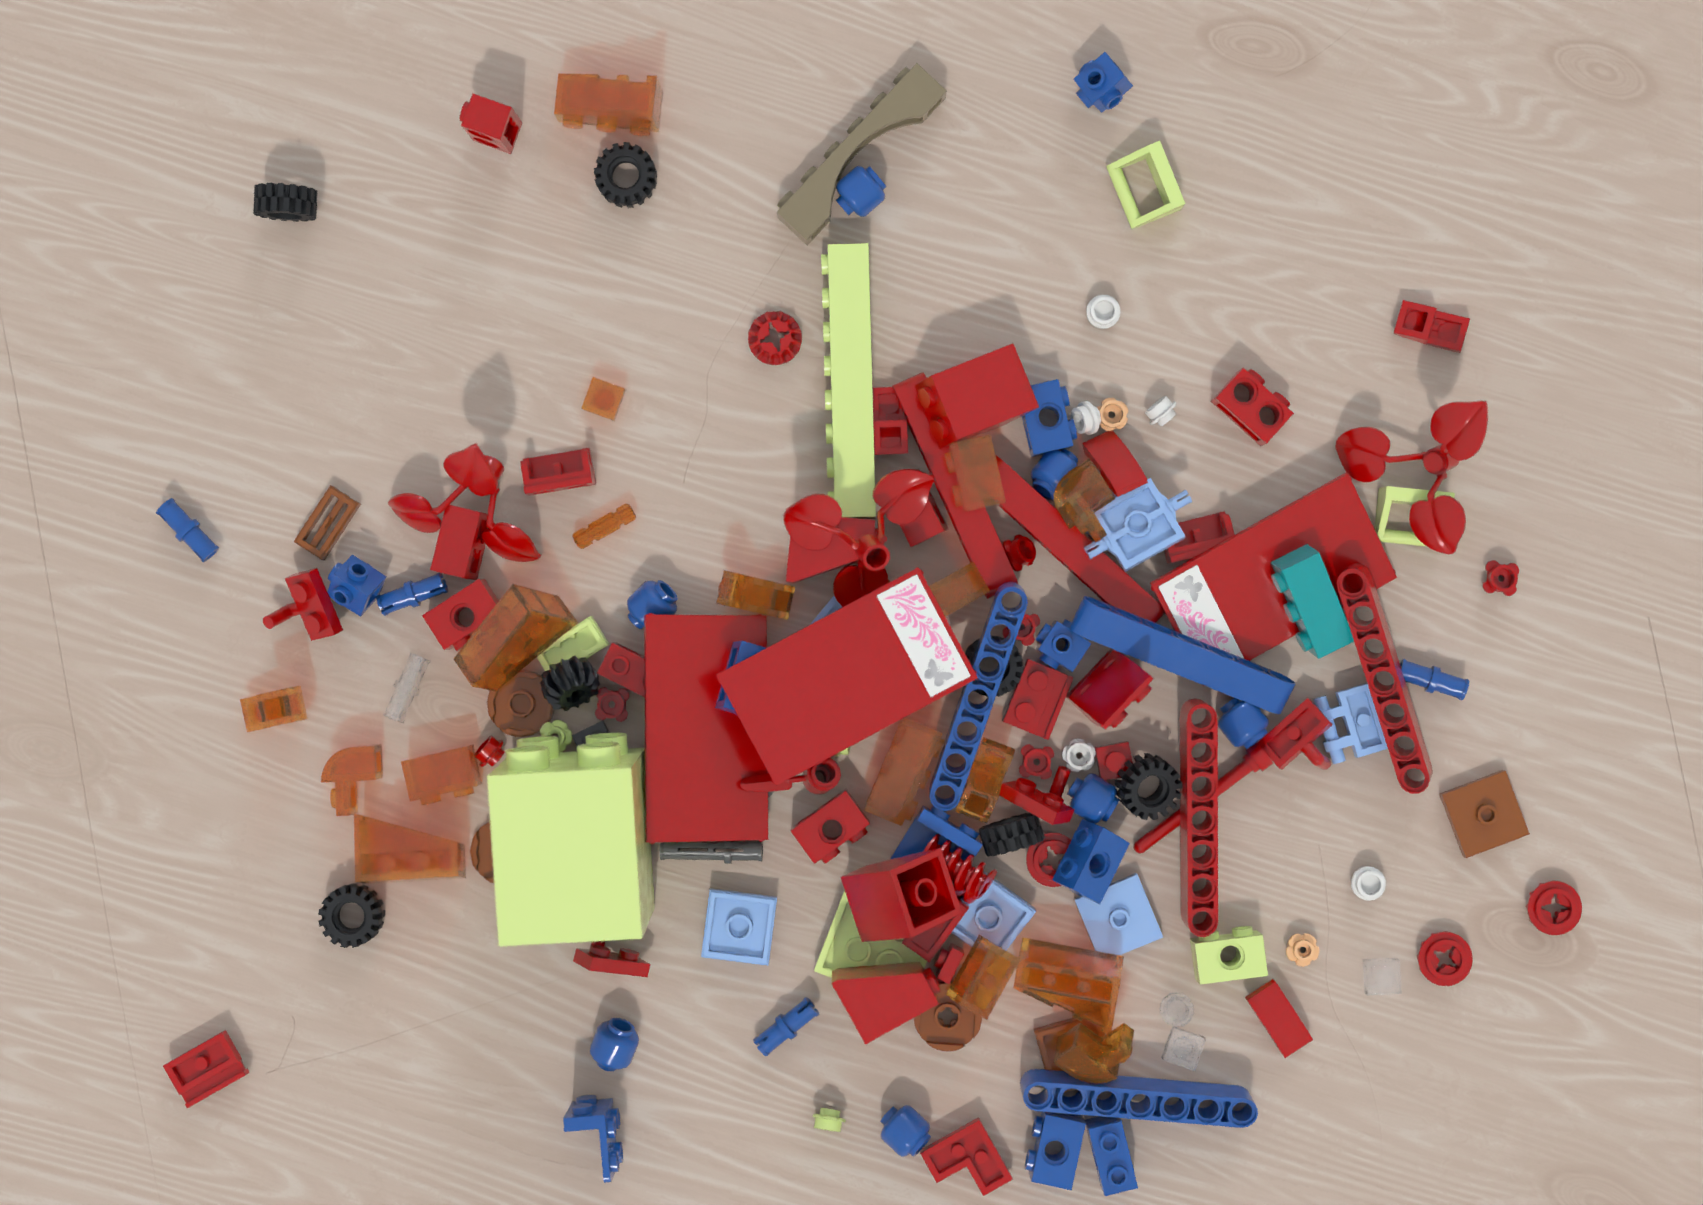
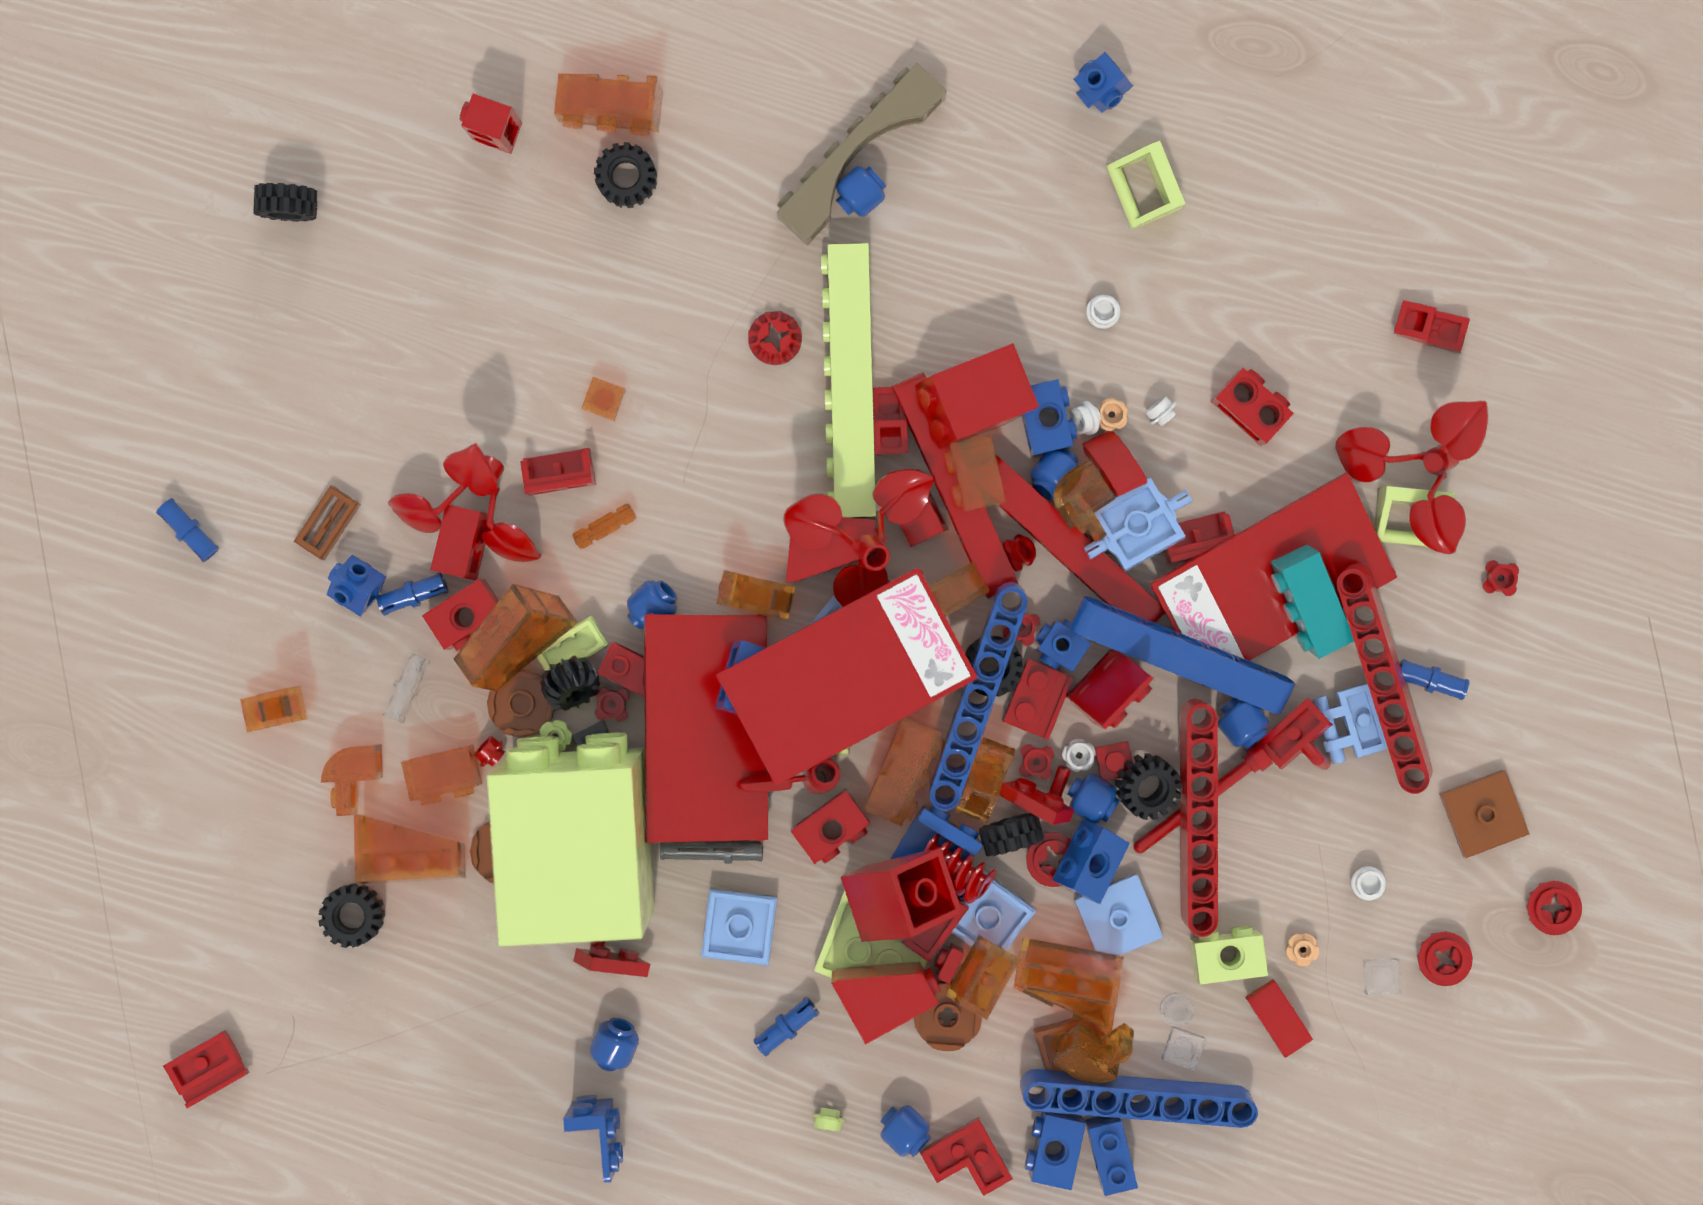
(311, 603): red plate -> none

